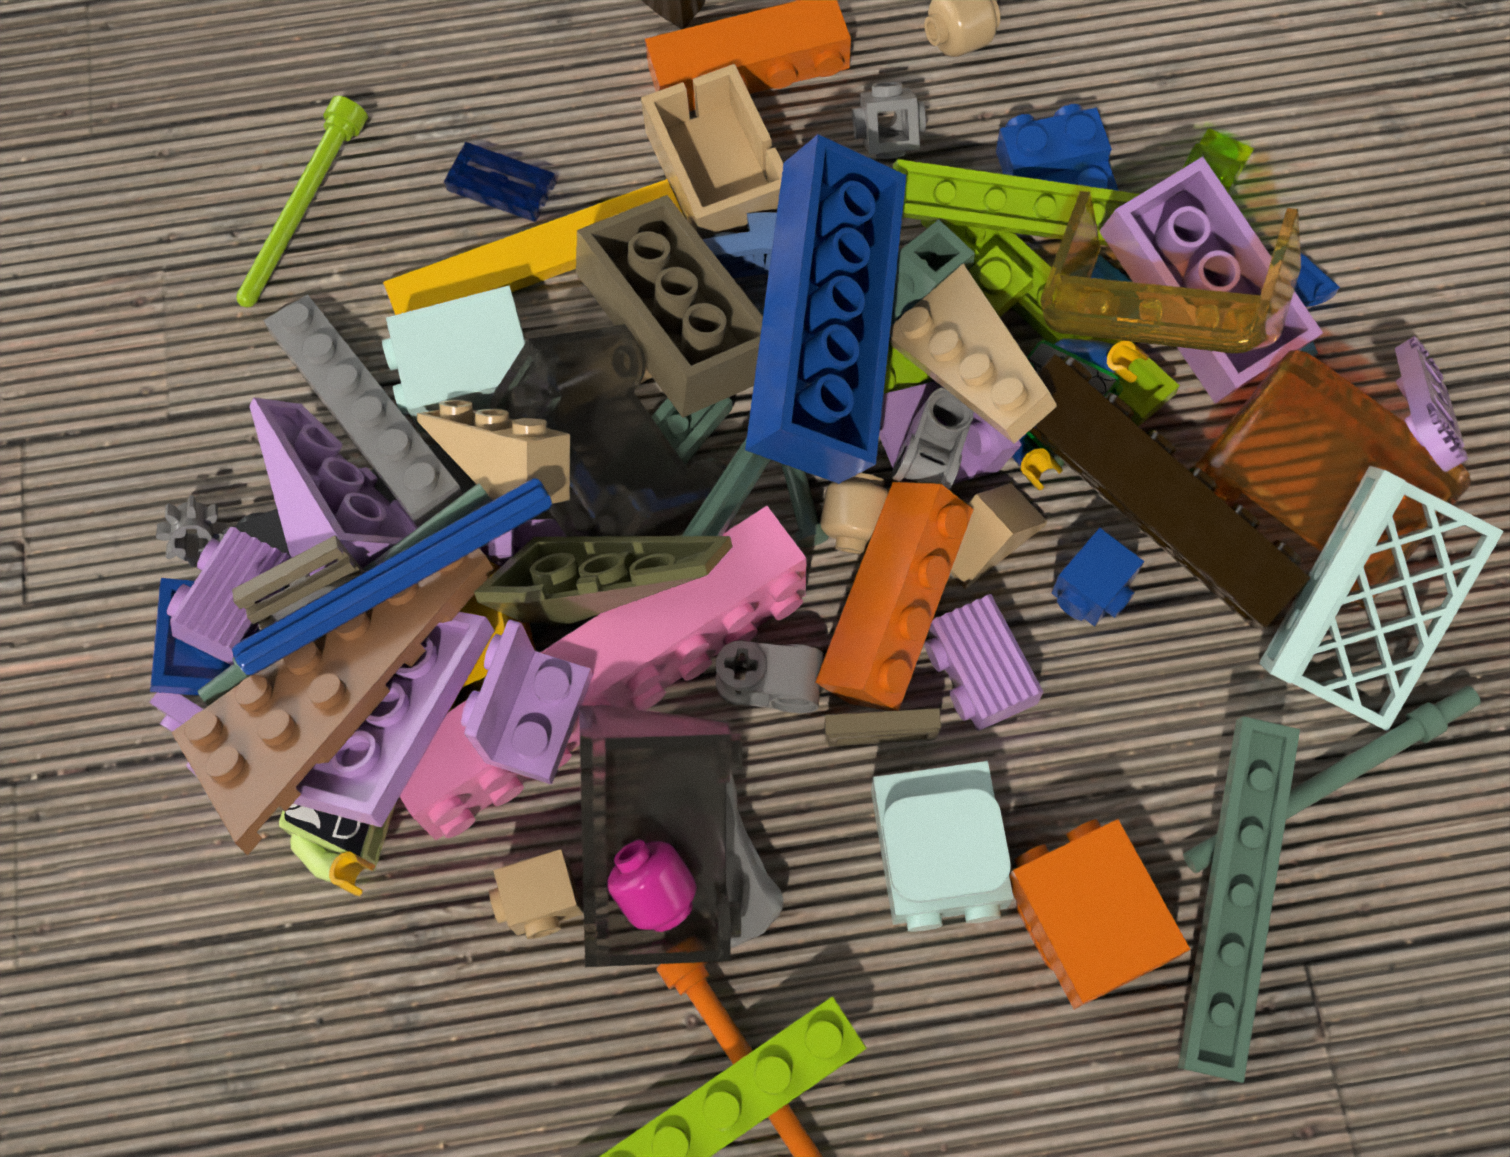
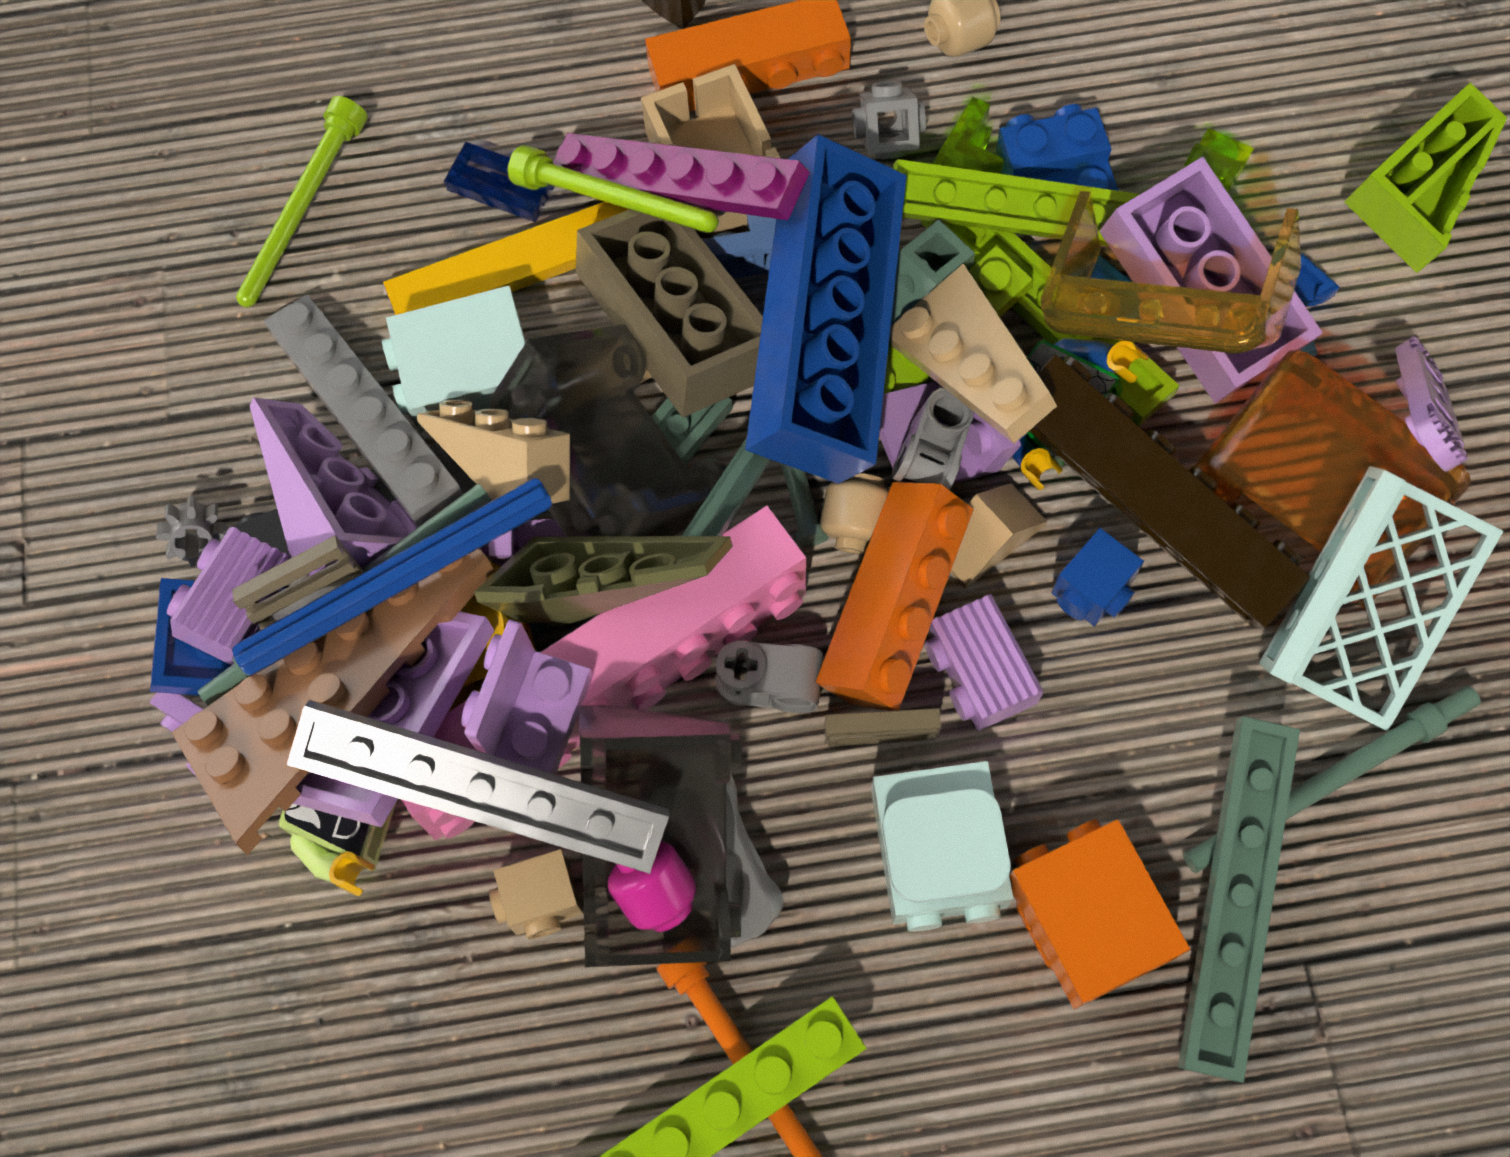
(477, 786): none -> plate
(534, 169): none -> lime piece
(690, 175): none -> magenta plate
(968, 141): none -> clear neon green slope
(1428, 180): none -> lime wedge

